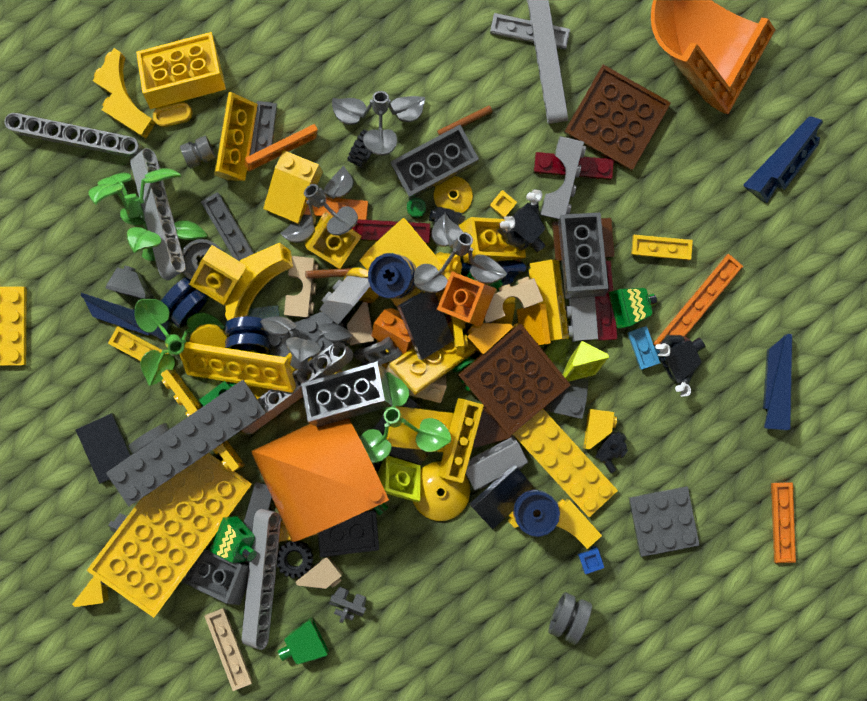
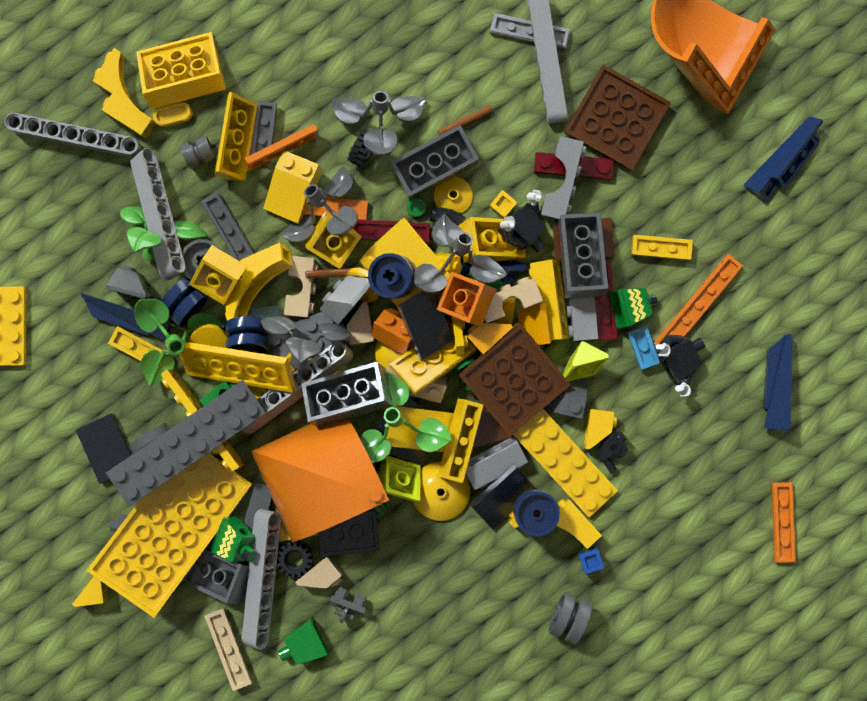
(132, 203): bright green plant -> none
(378, 353): dark grey plate -> none
(663, 521): dark grey plate -> none

